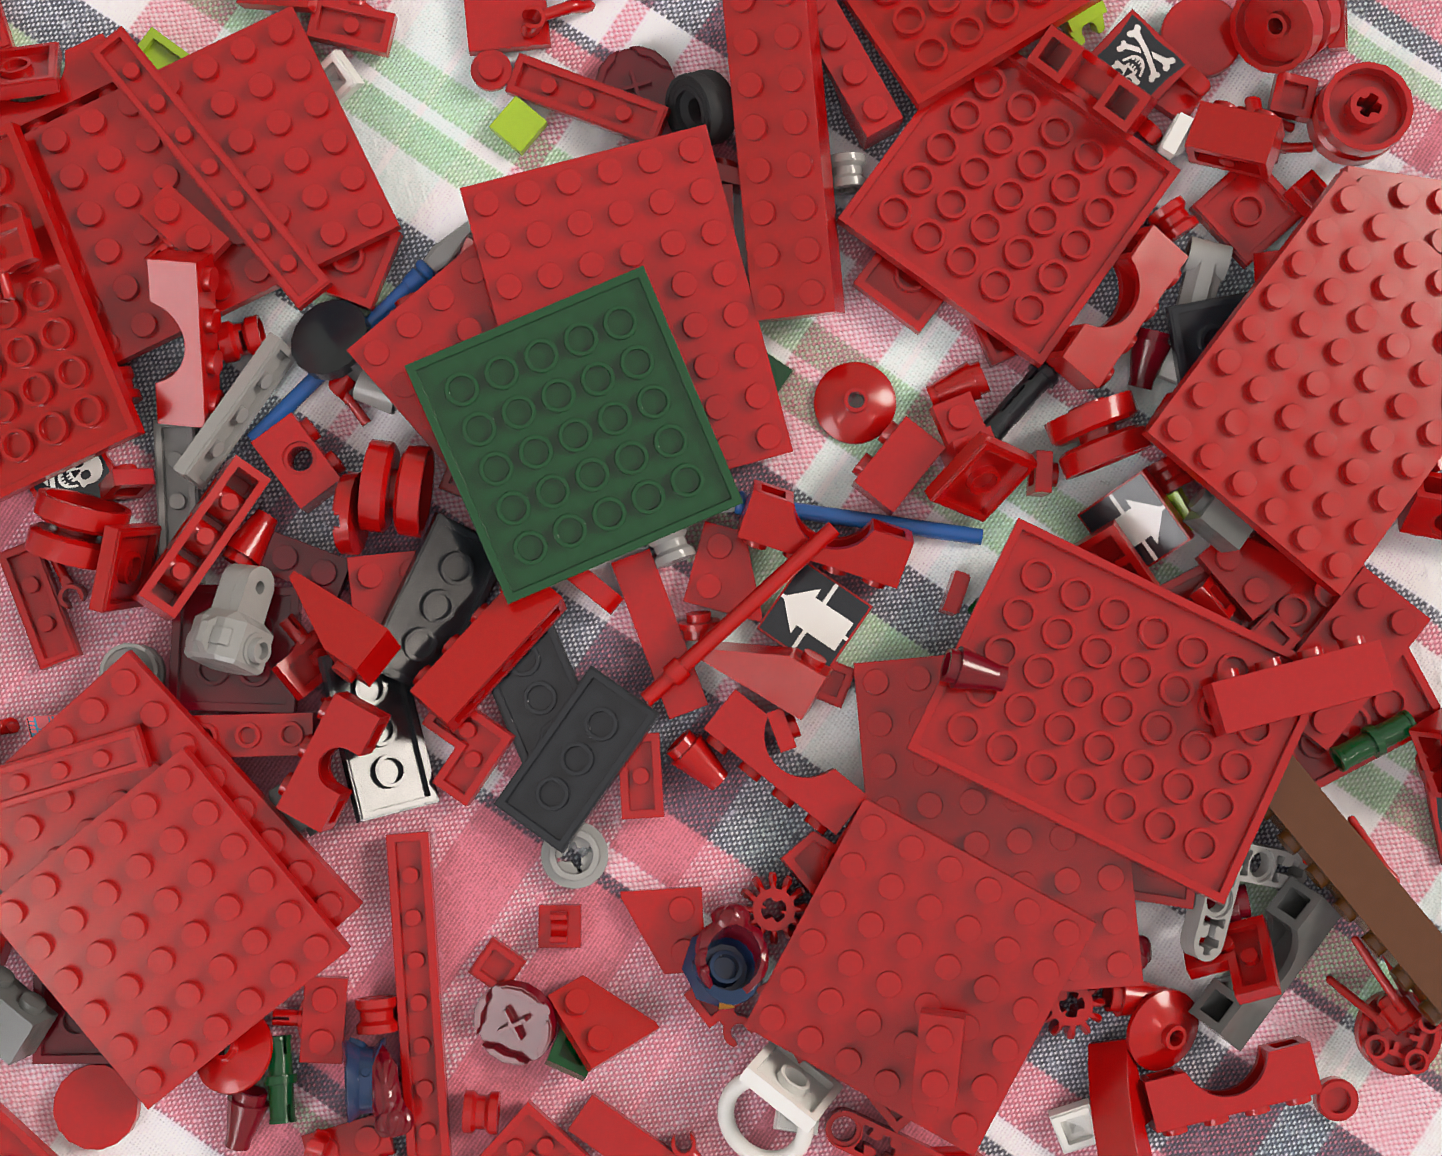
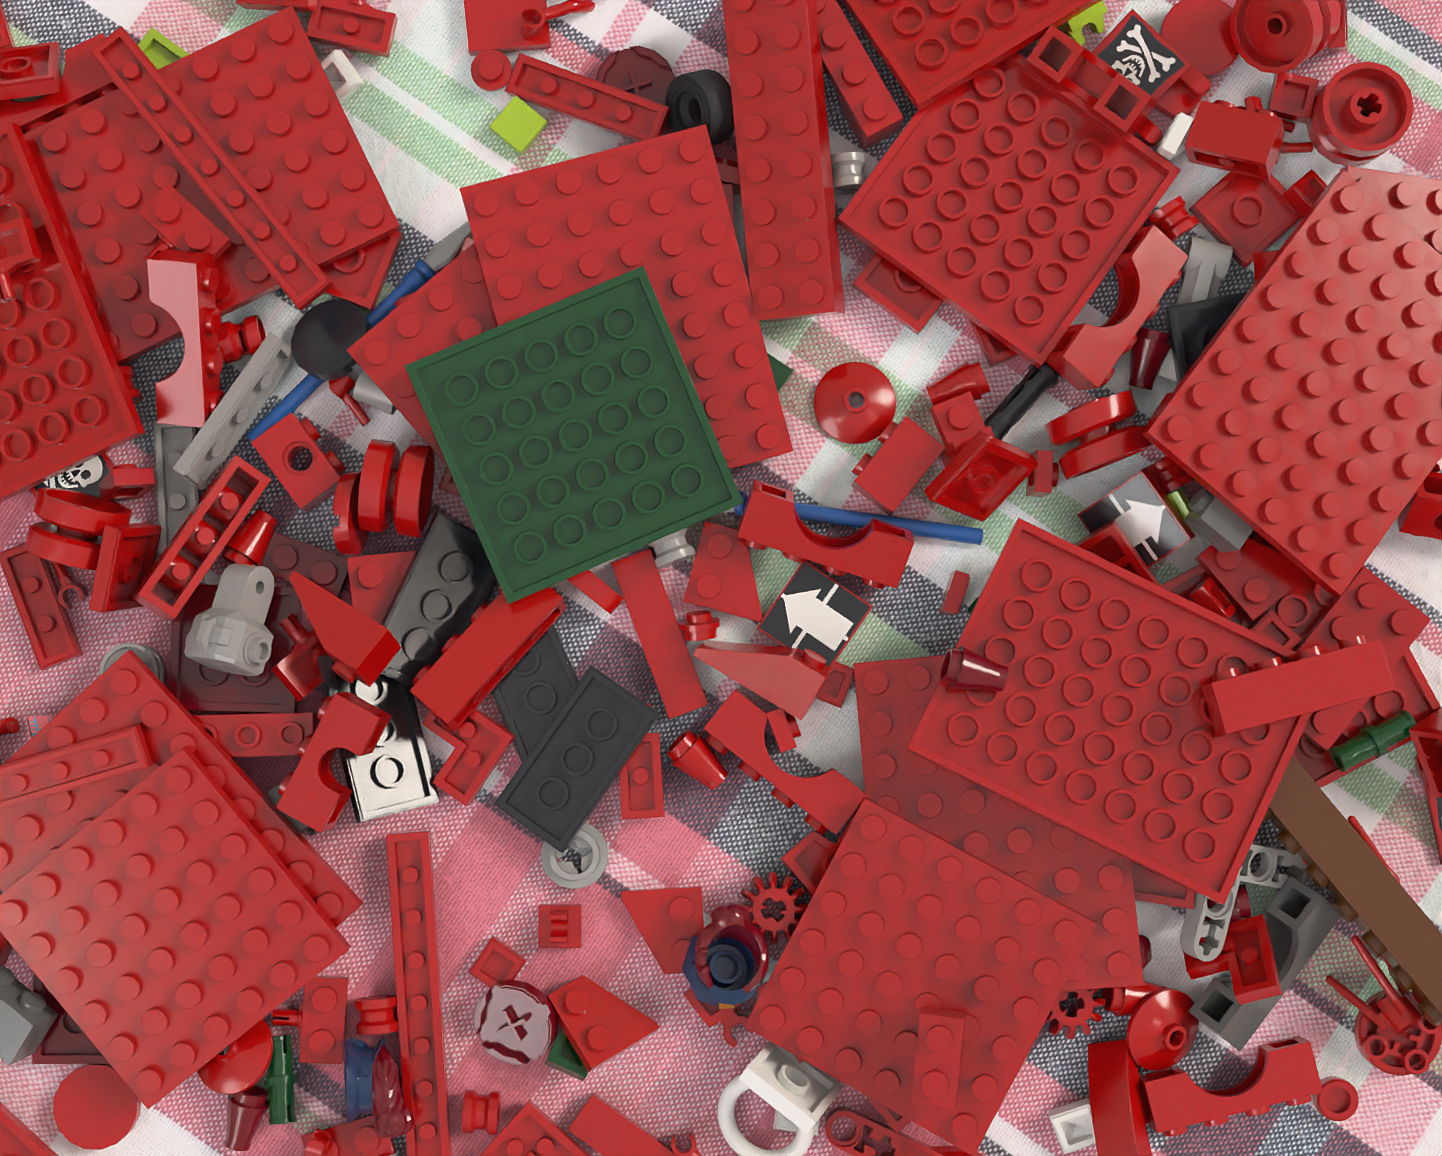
(678, 670): red bar -> none

